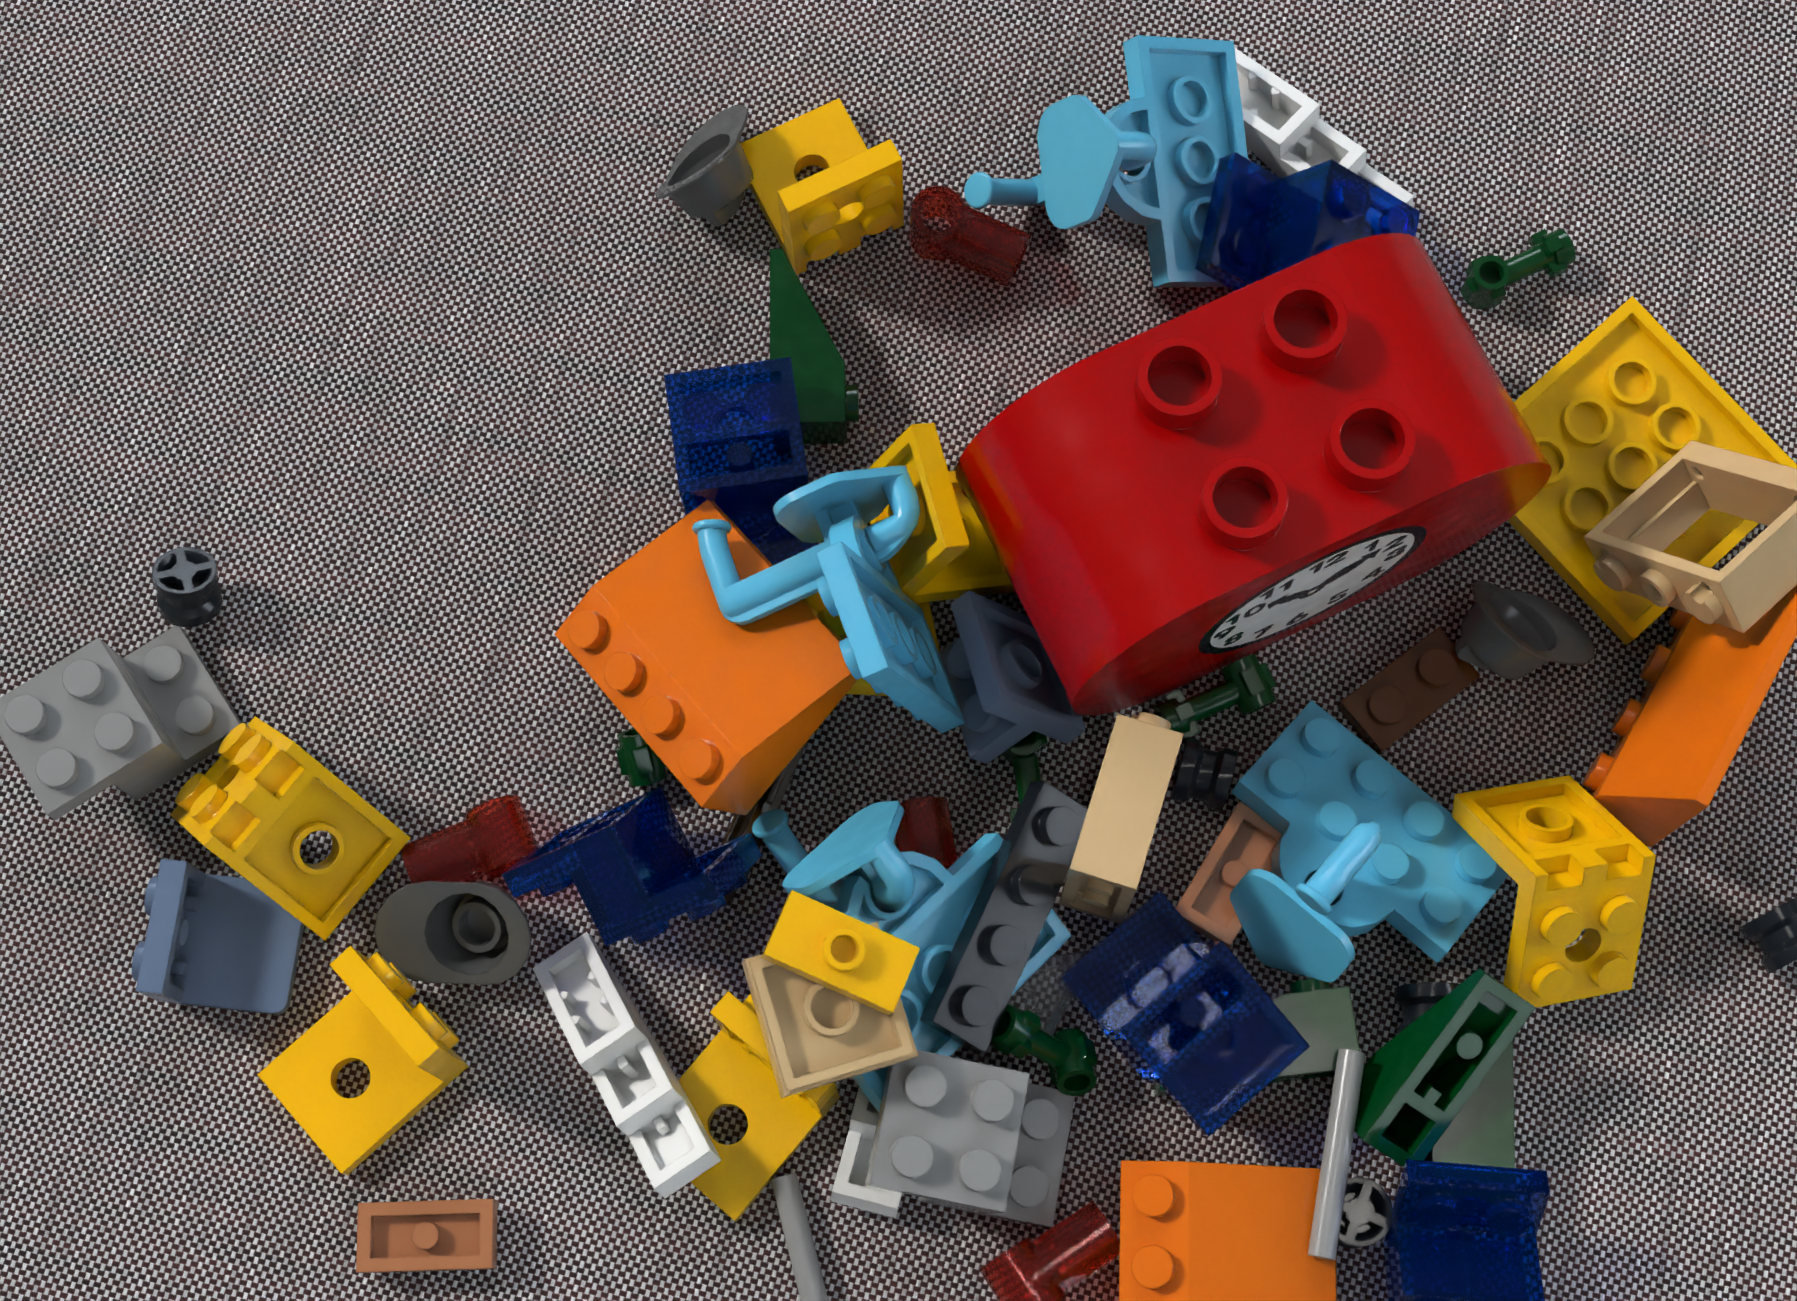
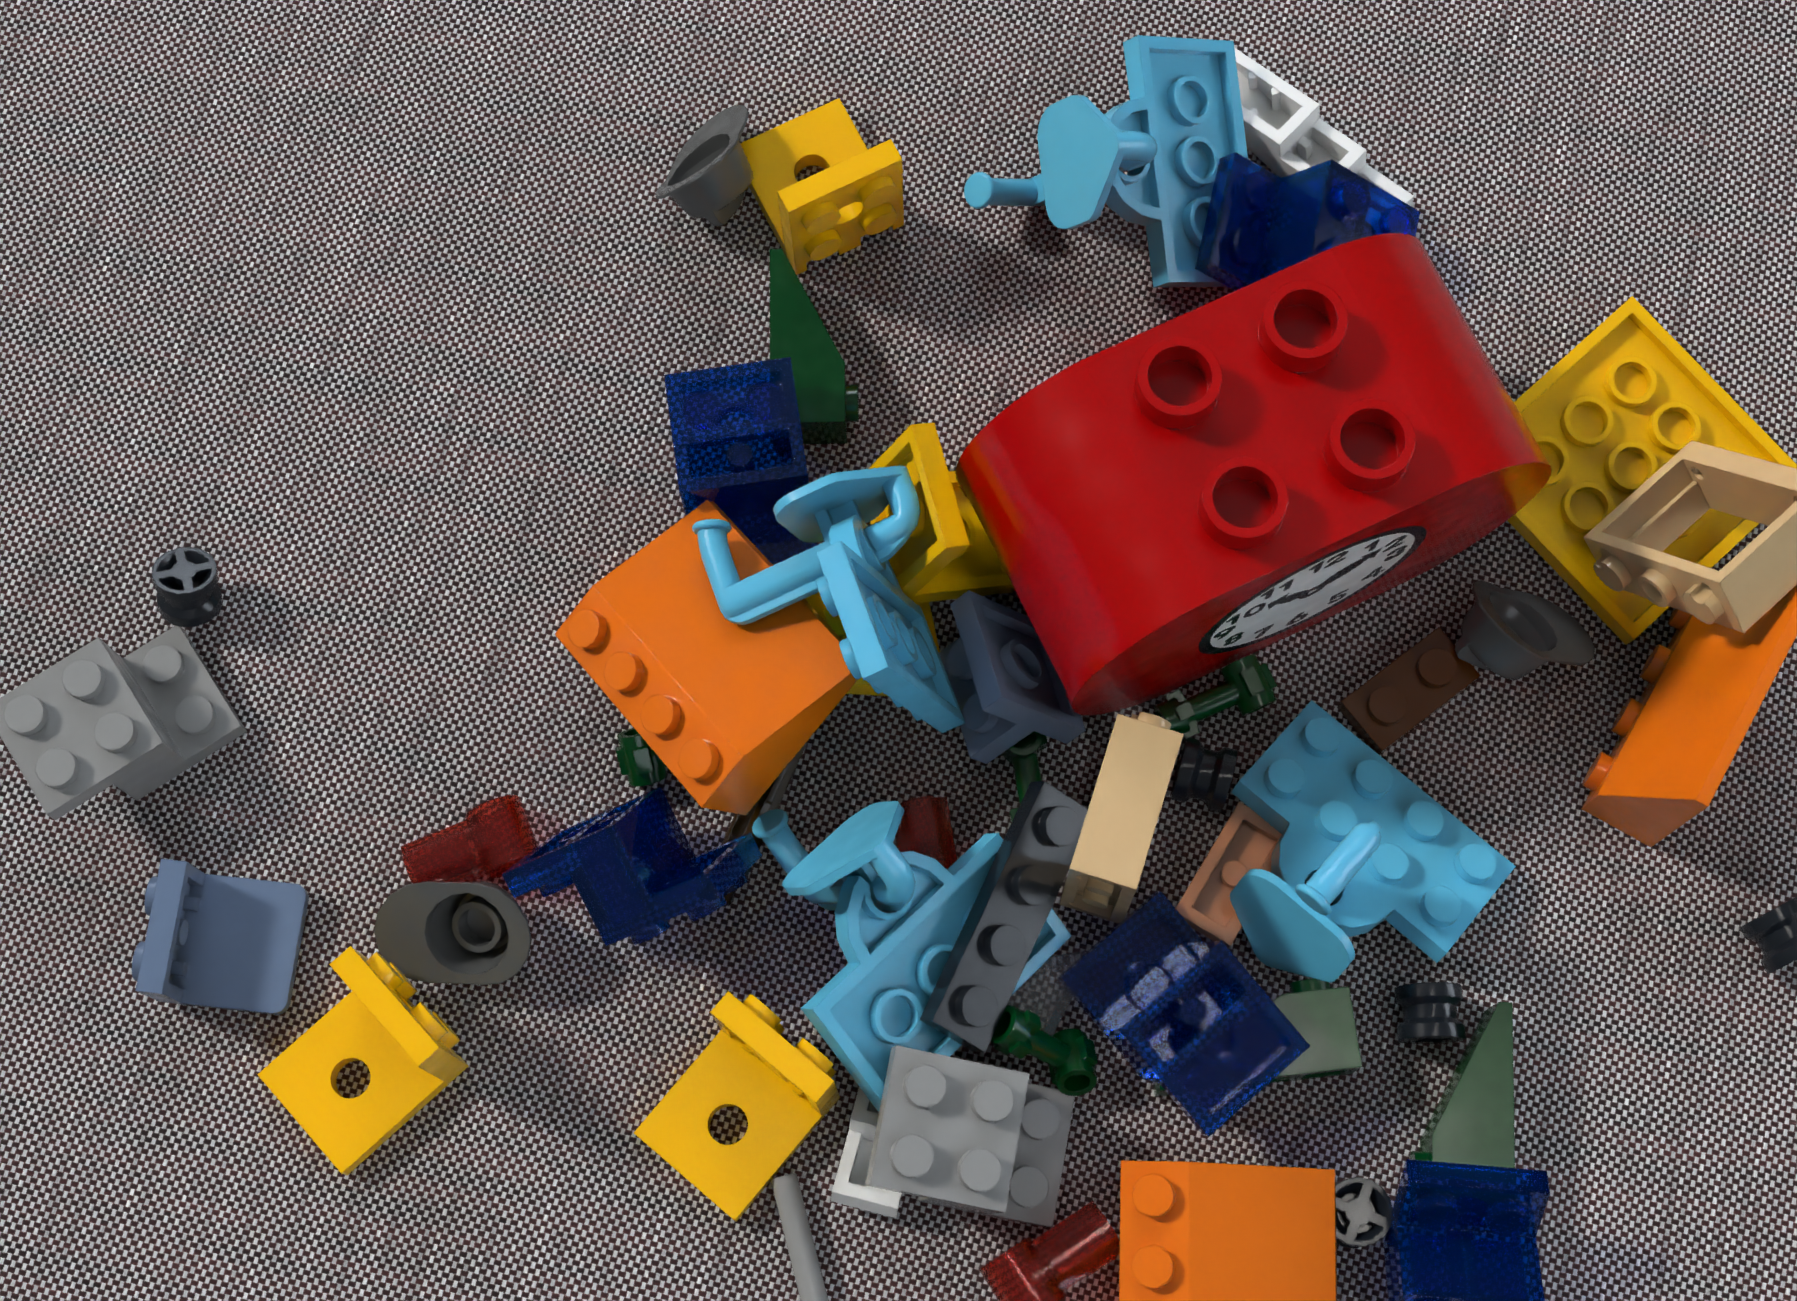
(262, 806): yellow bracket -> none
(427, 1236): nougat plate -> none
(626, 1065): white slope -> none
(819, 1033): tan tile -> none
(840, 952): yellow plate -> none
(970, 241): clear red piece -> none
(1336, 1154): light grey bar -> none
(1435, 1066): dark green slope -> none
(1491, 274): dark green bar -> none
(1572, 875): yellow bracket -> none

